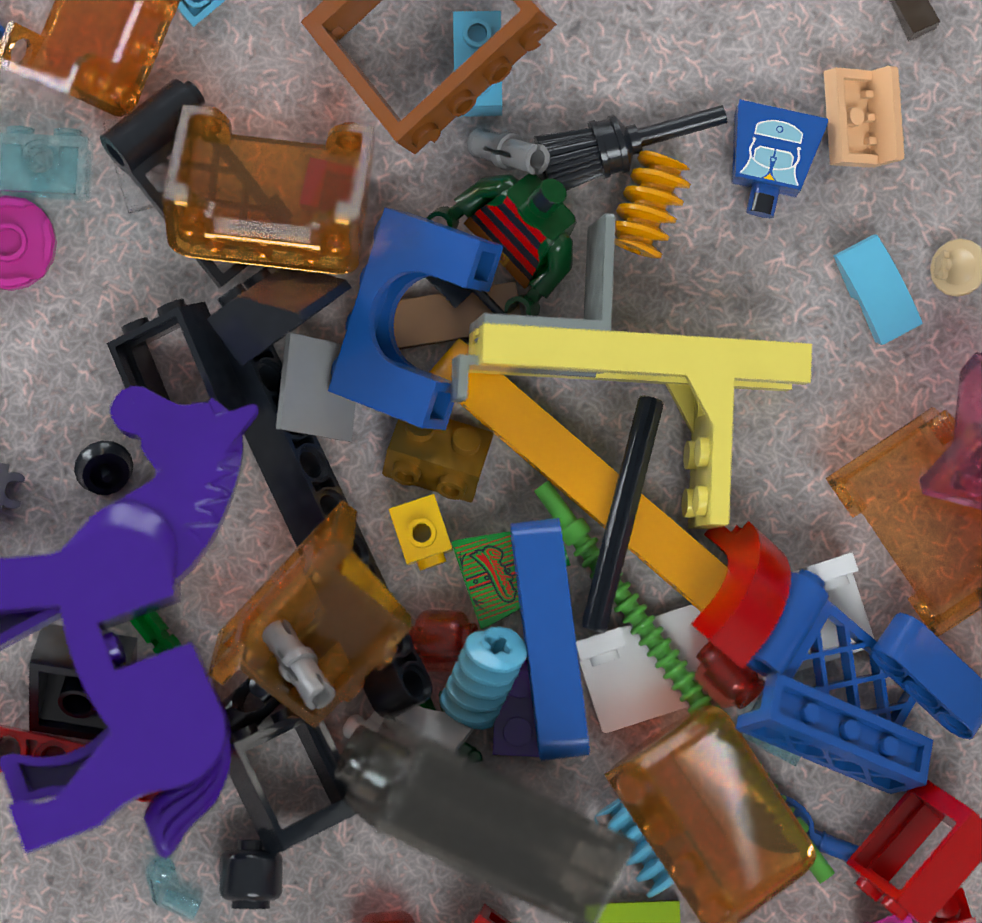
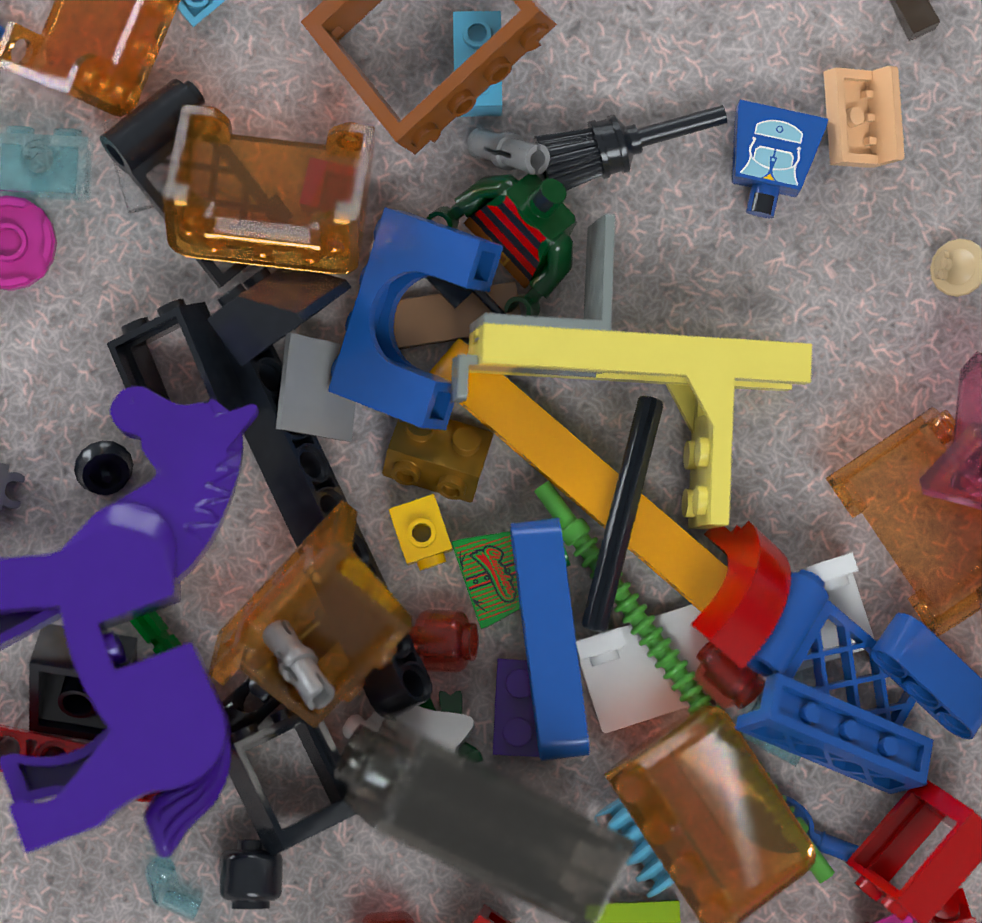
(483, 676): medium azure piece -> none
(649, 203): light orange piece -> none
(878, 288): medium azure slope -> none

